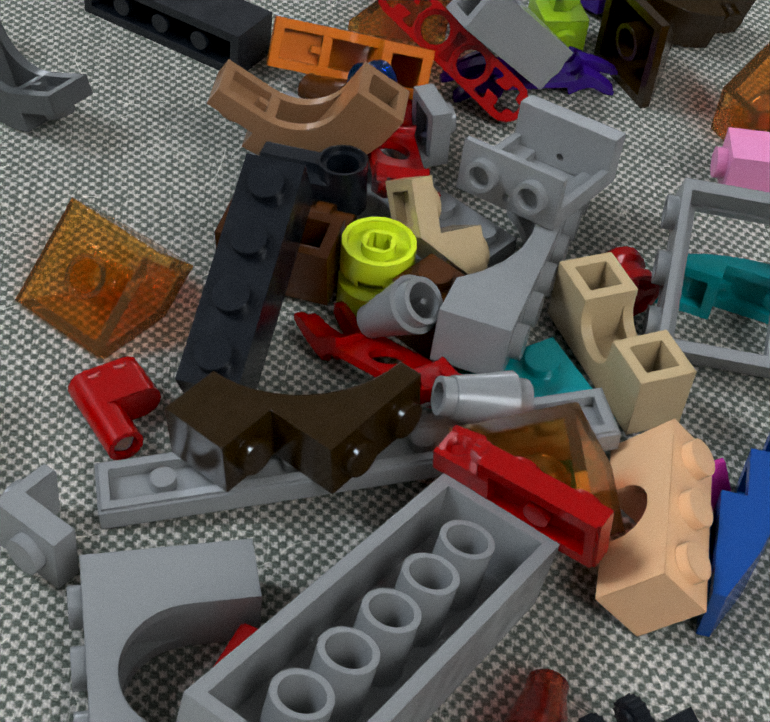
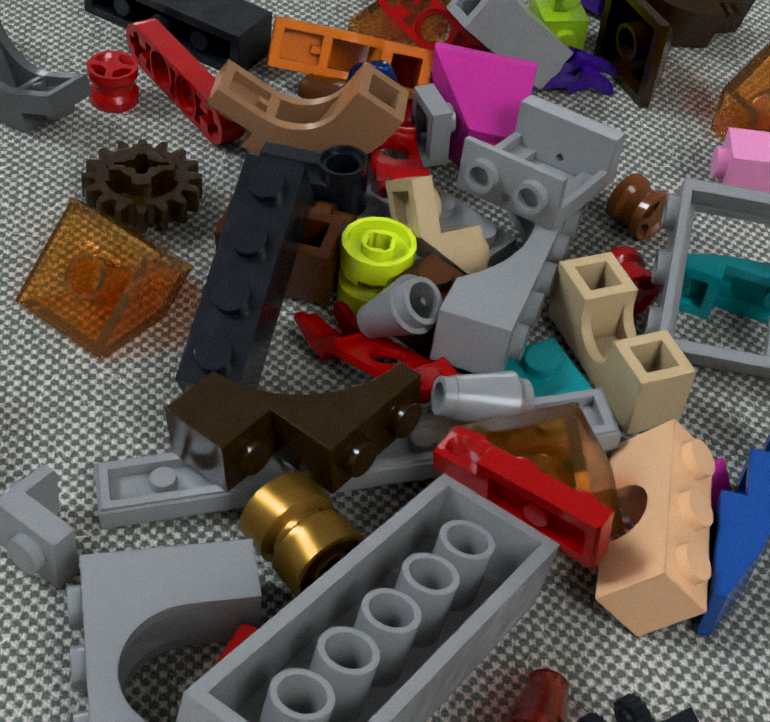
(111, 399): red piece -> none
(113, 81): none -> red wheel
(143, 185): none -> dark brown gear
(180, 78): none -> red beam
(297, 529): none -> pearl gold wheel
(483, 92): none -> dark pink slope
(637, 206): none -> dark orange wheel

